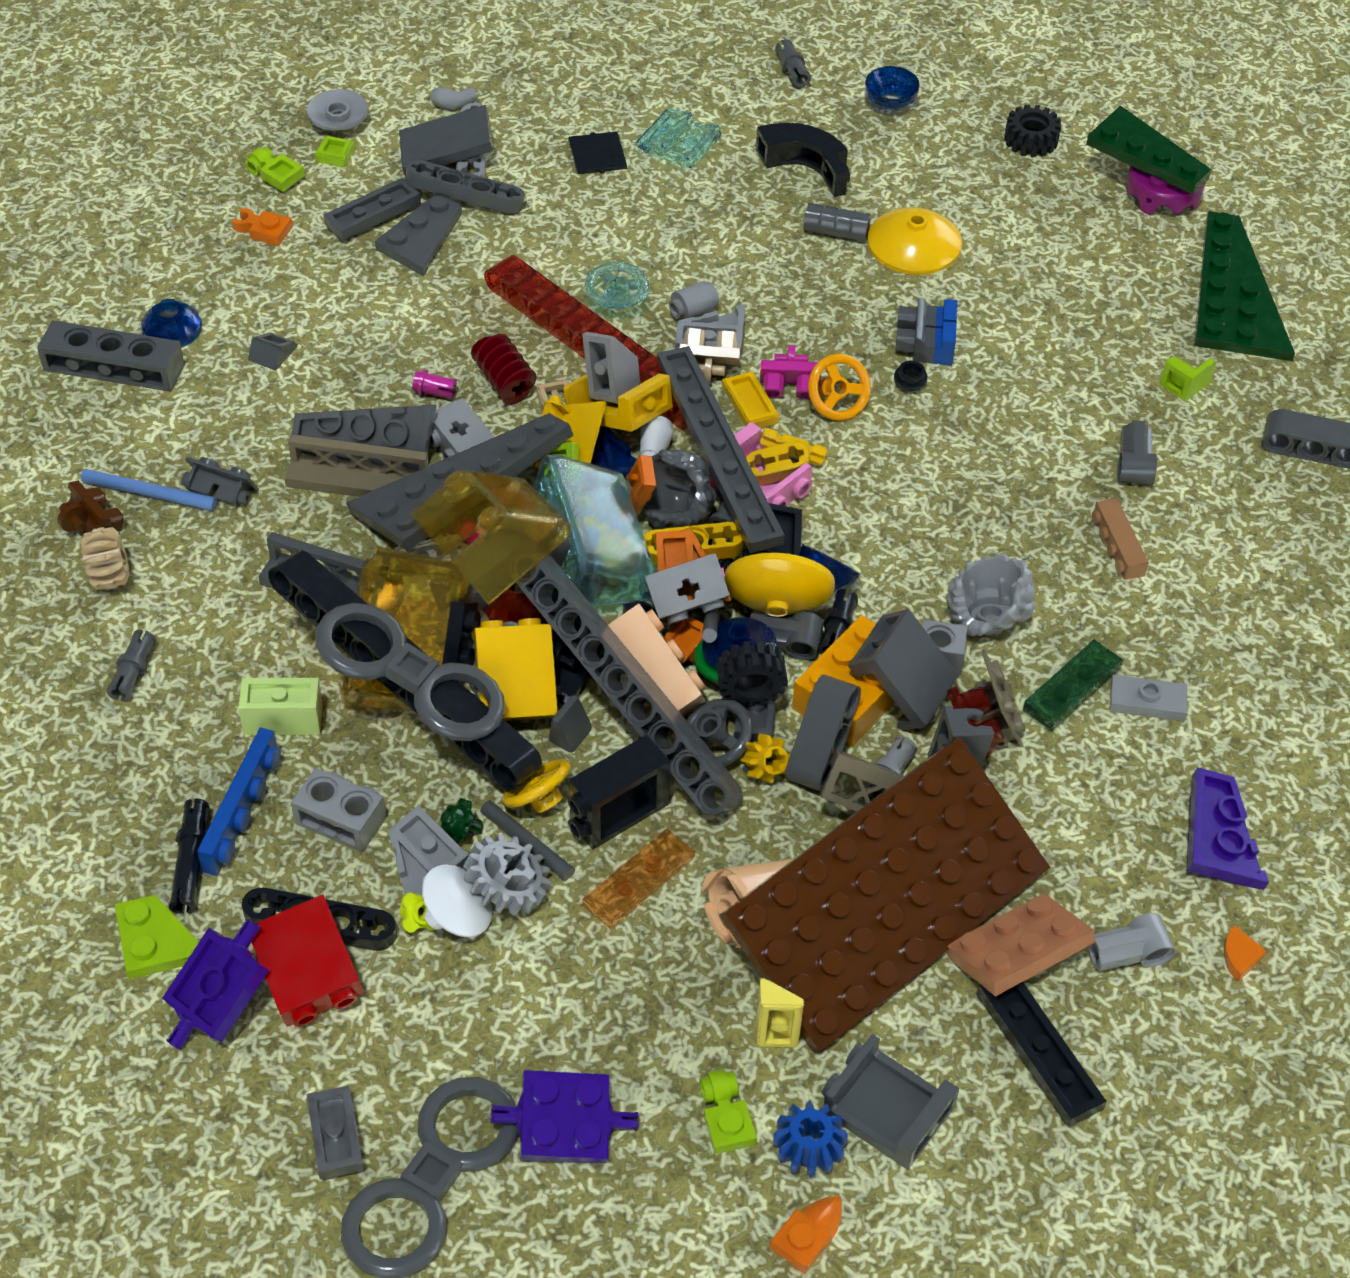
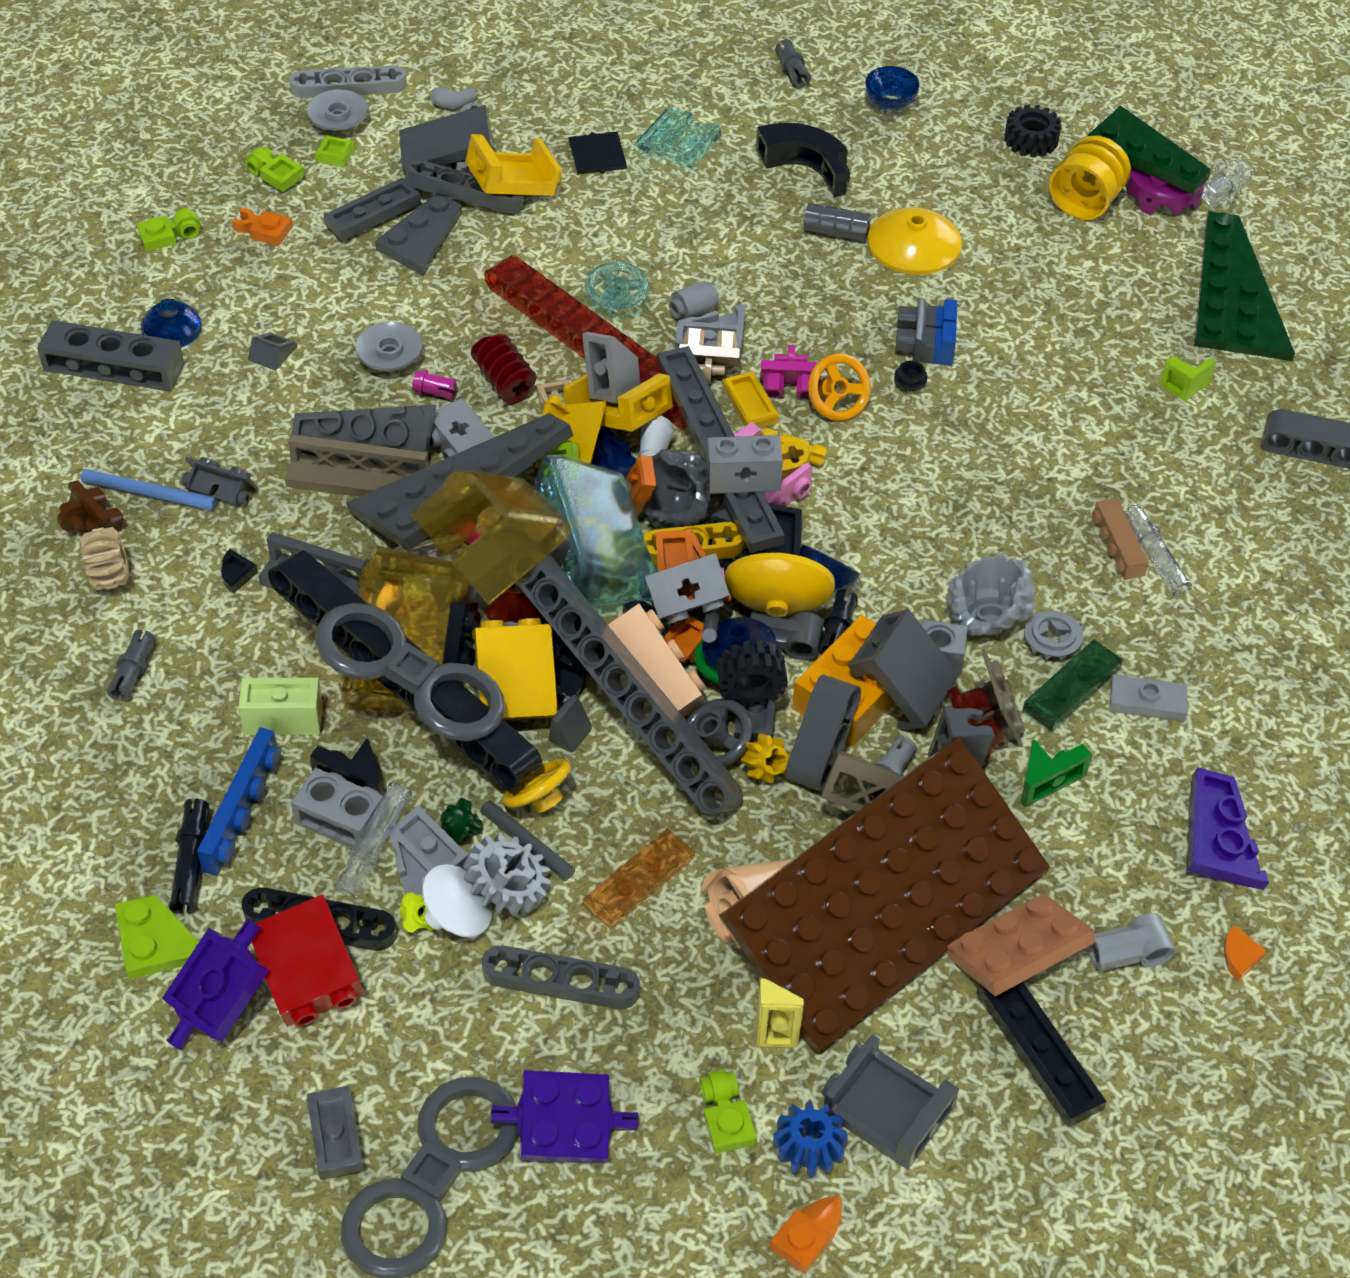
(161, 232): none -> lime plate
(236, 570): none -> black tile
(359, 770): none -> black slope
(365, 854): none -> clear pin
(389, 346): none -> light grey dish
(390, 80): none -> light grey beam
(513, 172): none -> yellow panel
(562, 971): none -> dark grey beam
(618, 792): black window -> none
(744, 464): none -> light grey brick
(1049, 775): none -> green slope
(1061, 626): none -> light grey gear
(1090, 177): none -> yellow wheel
(1136, 459): dark grey piece -> none
(1158, 553): none -> clear pin
(1227, 182): none -> clear hips

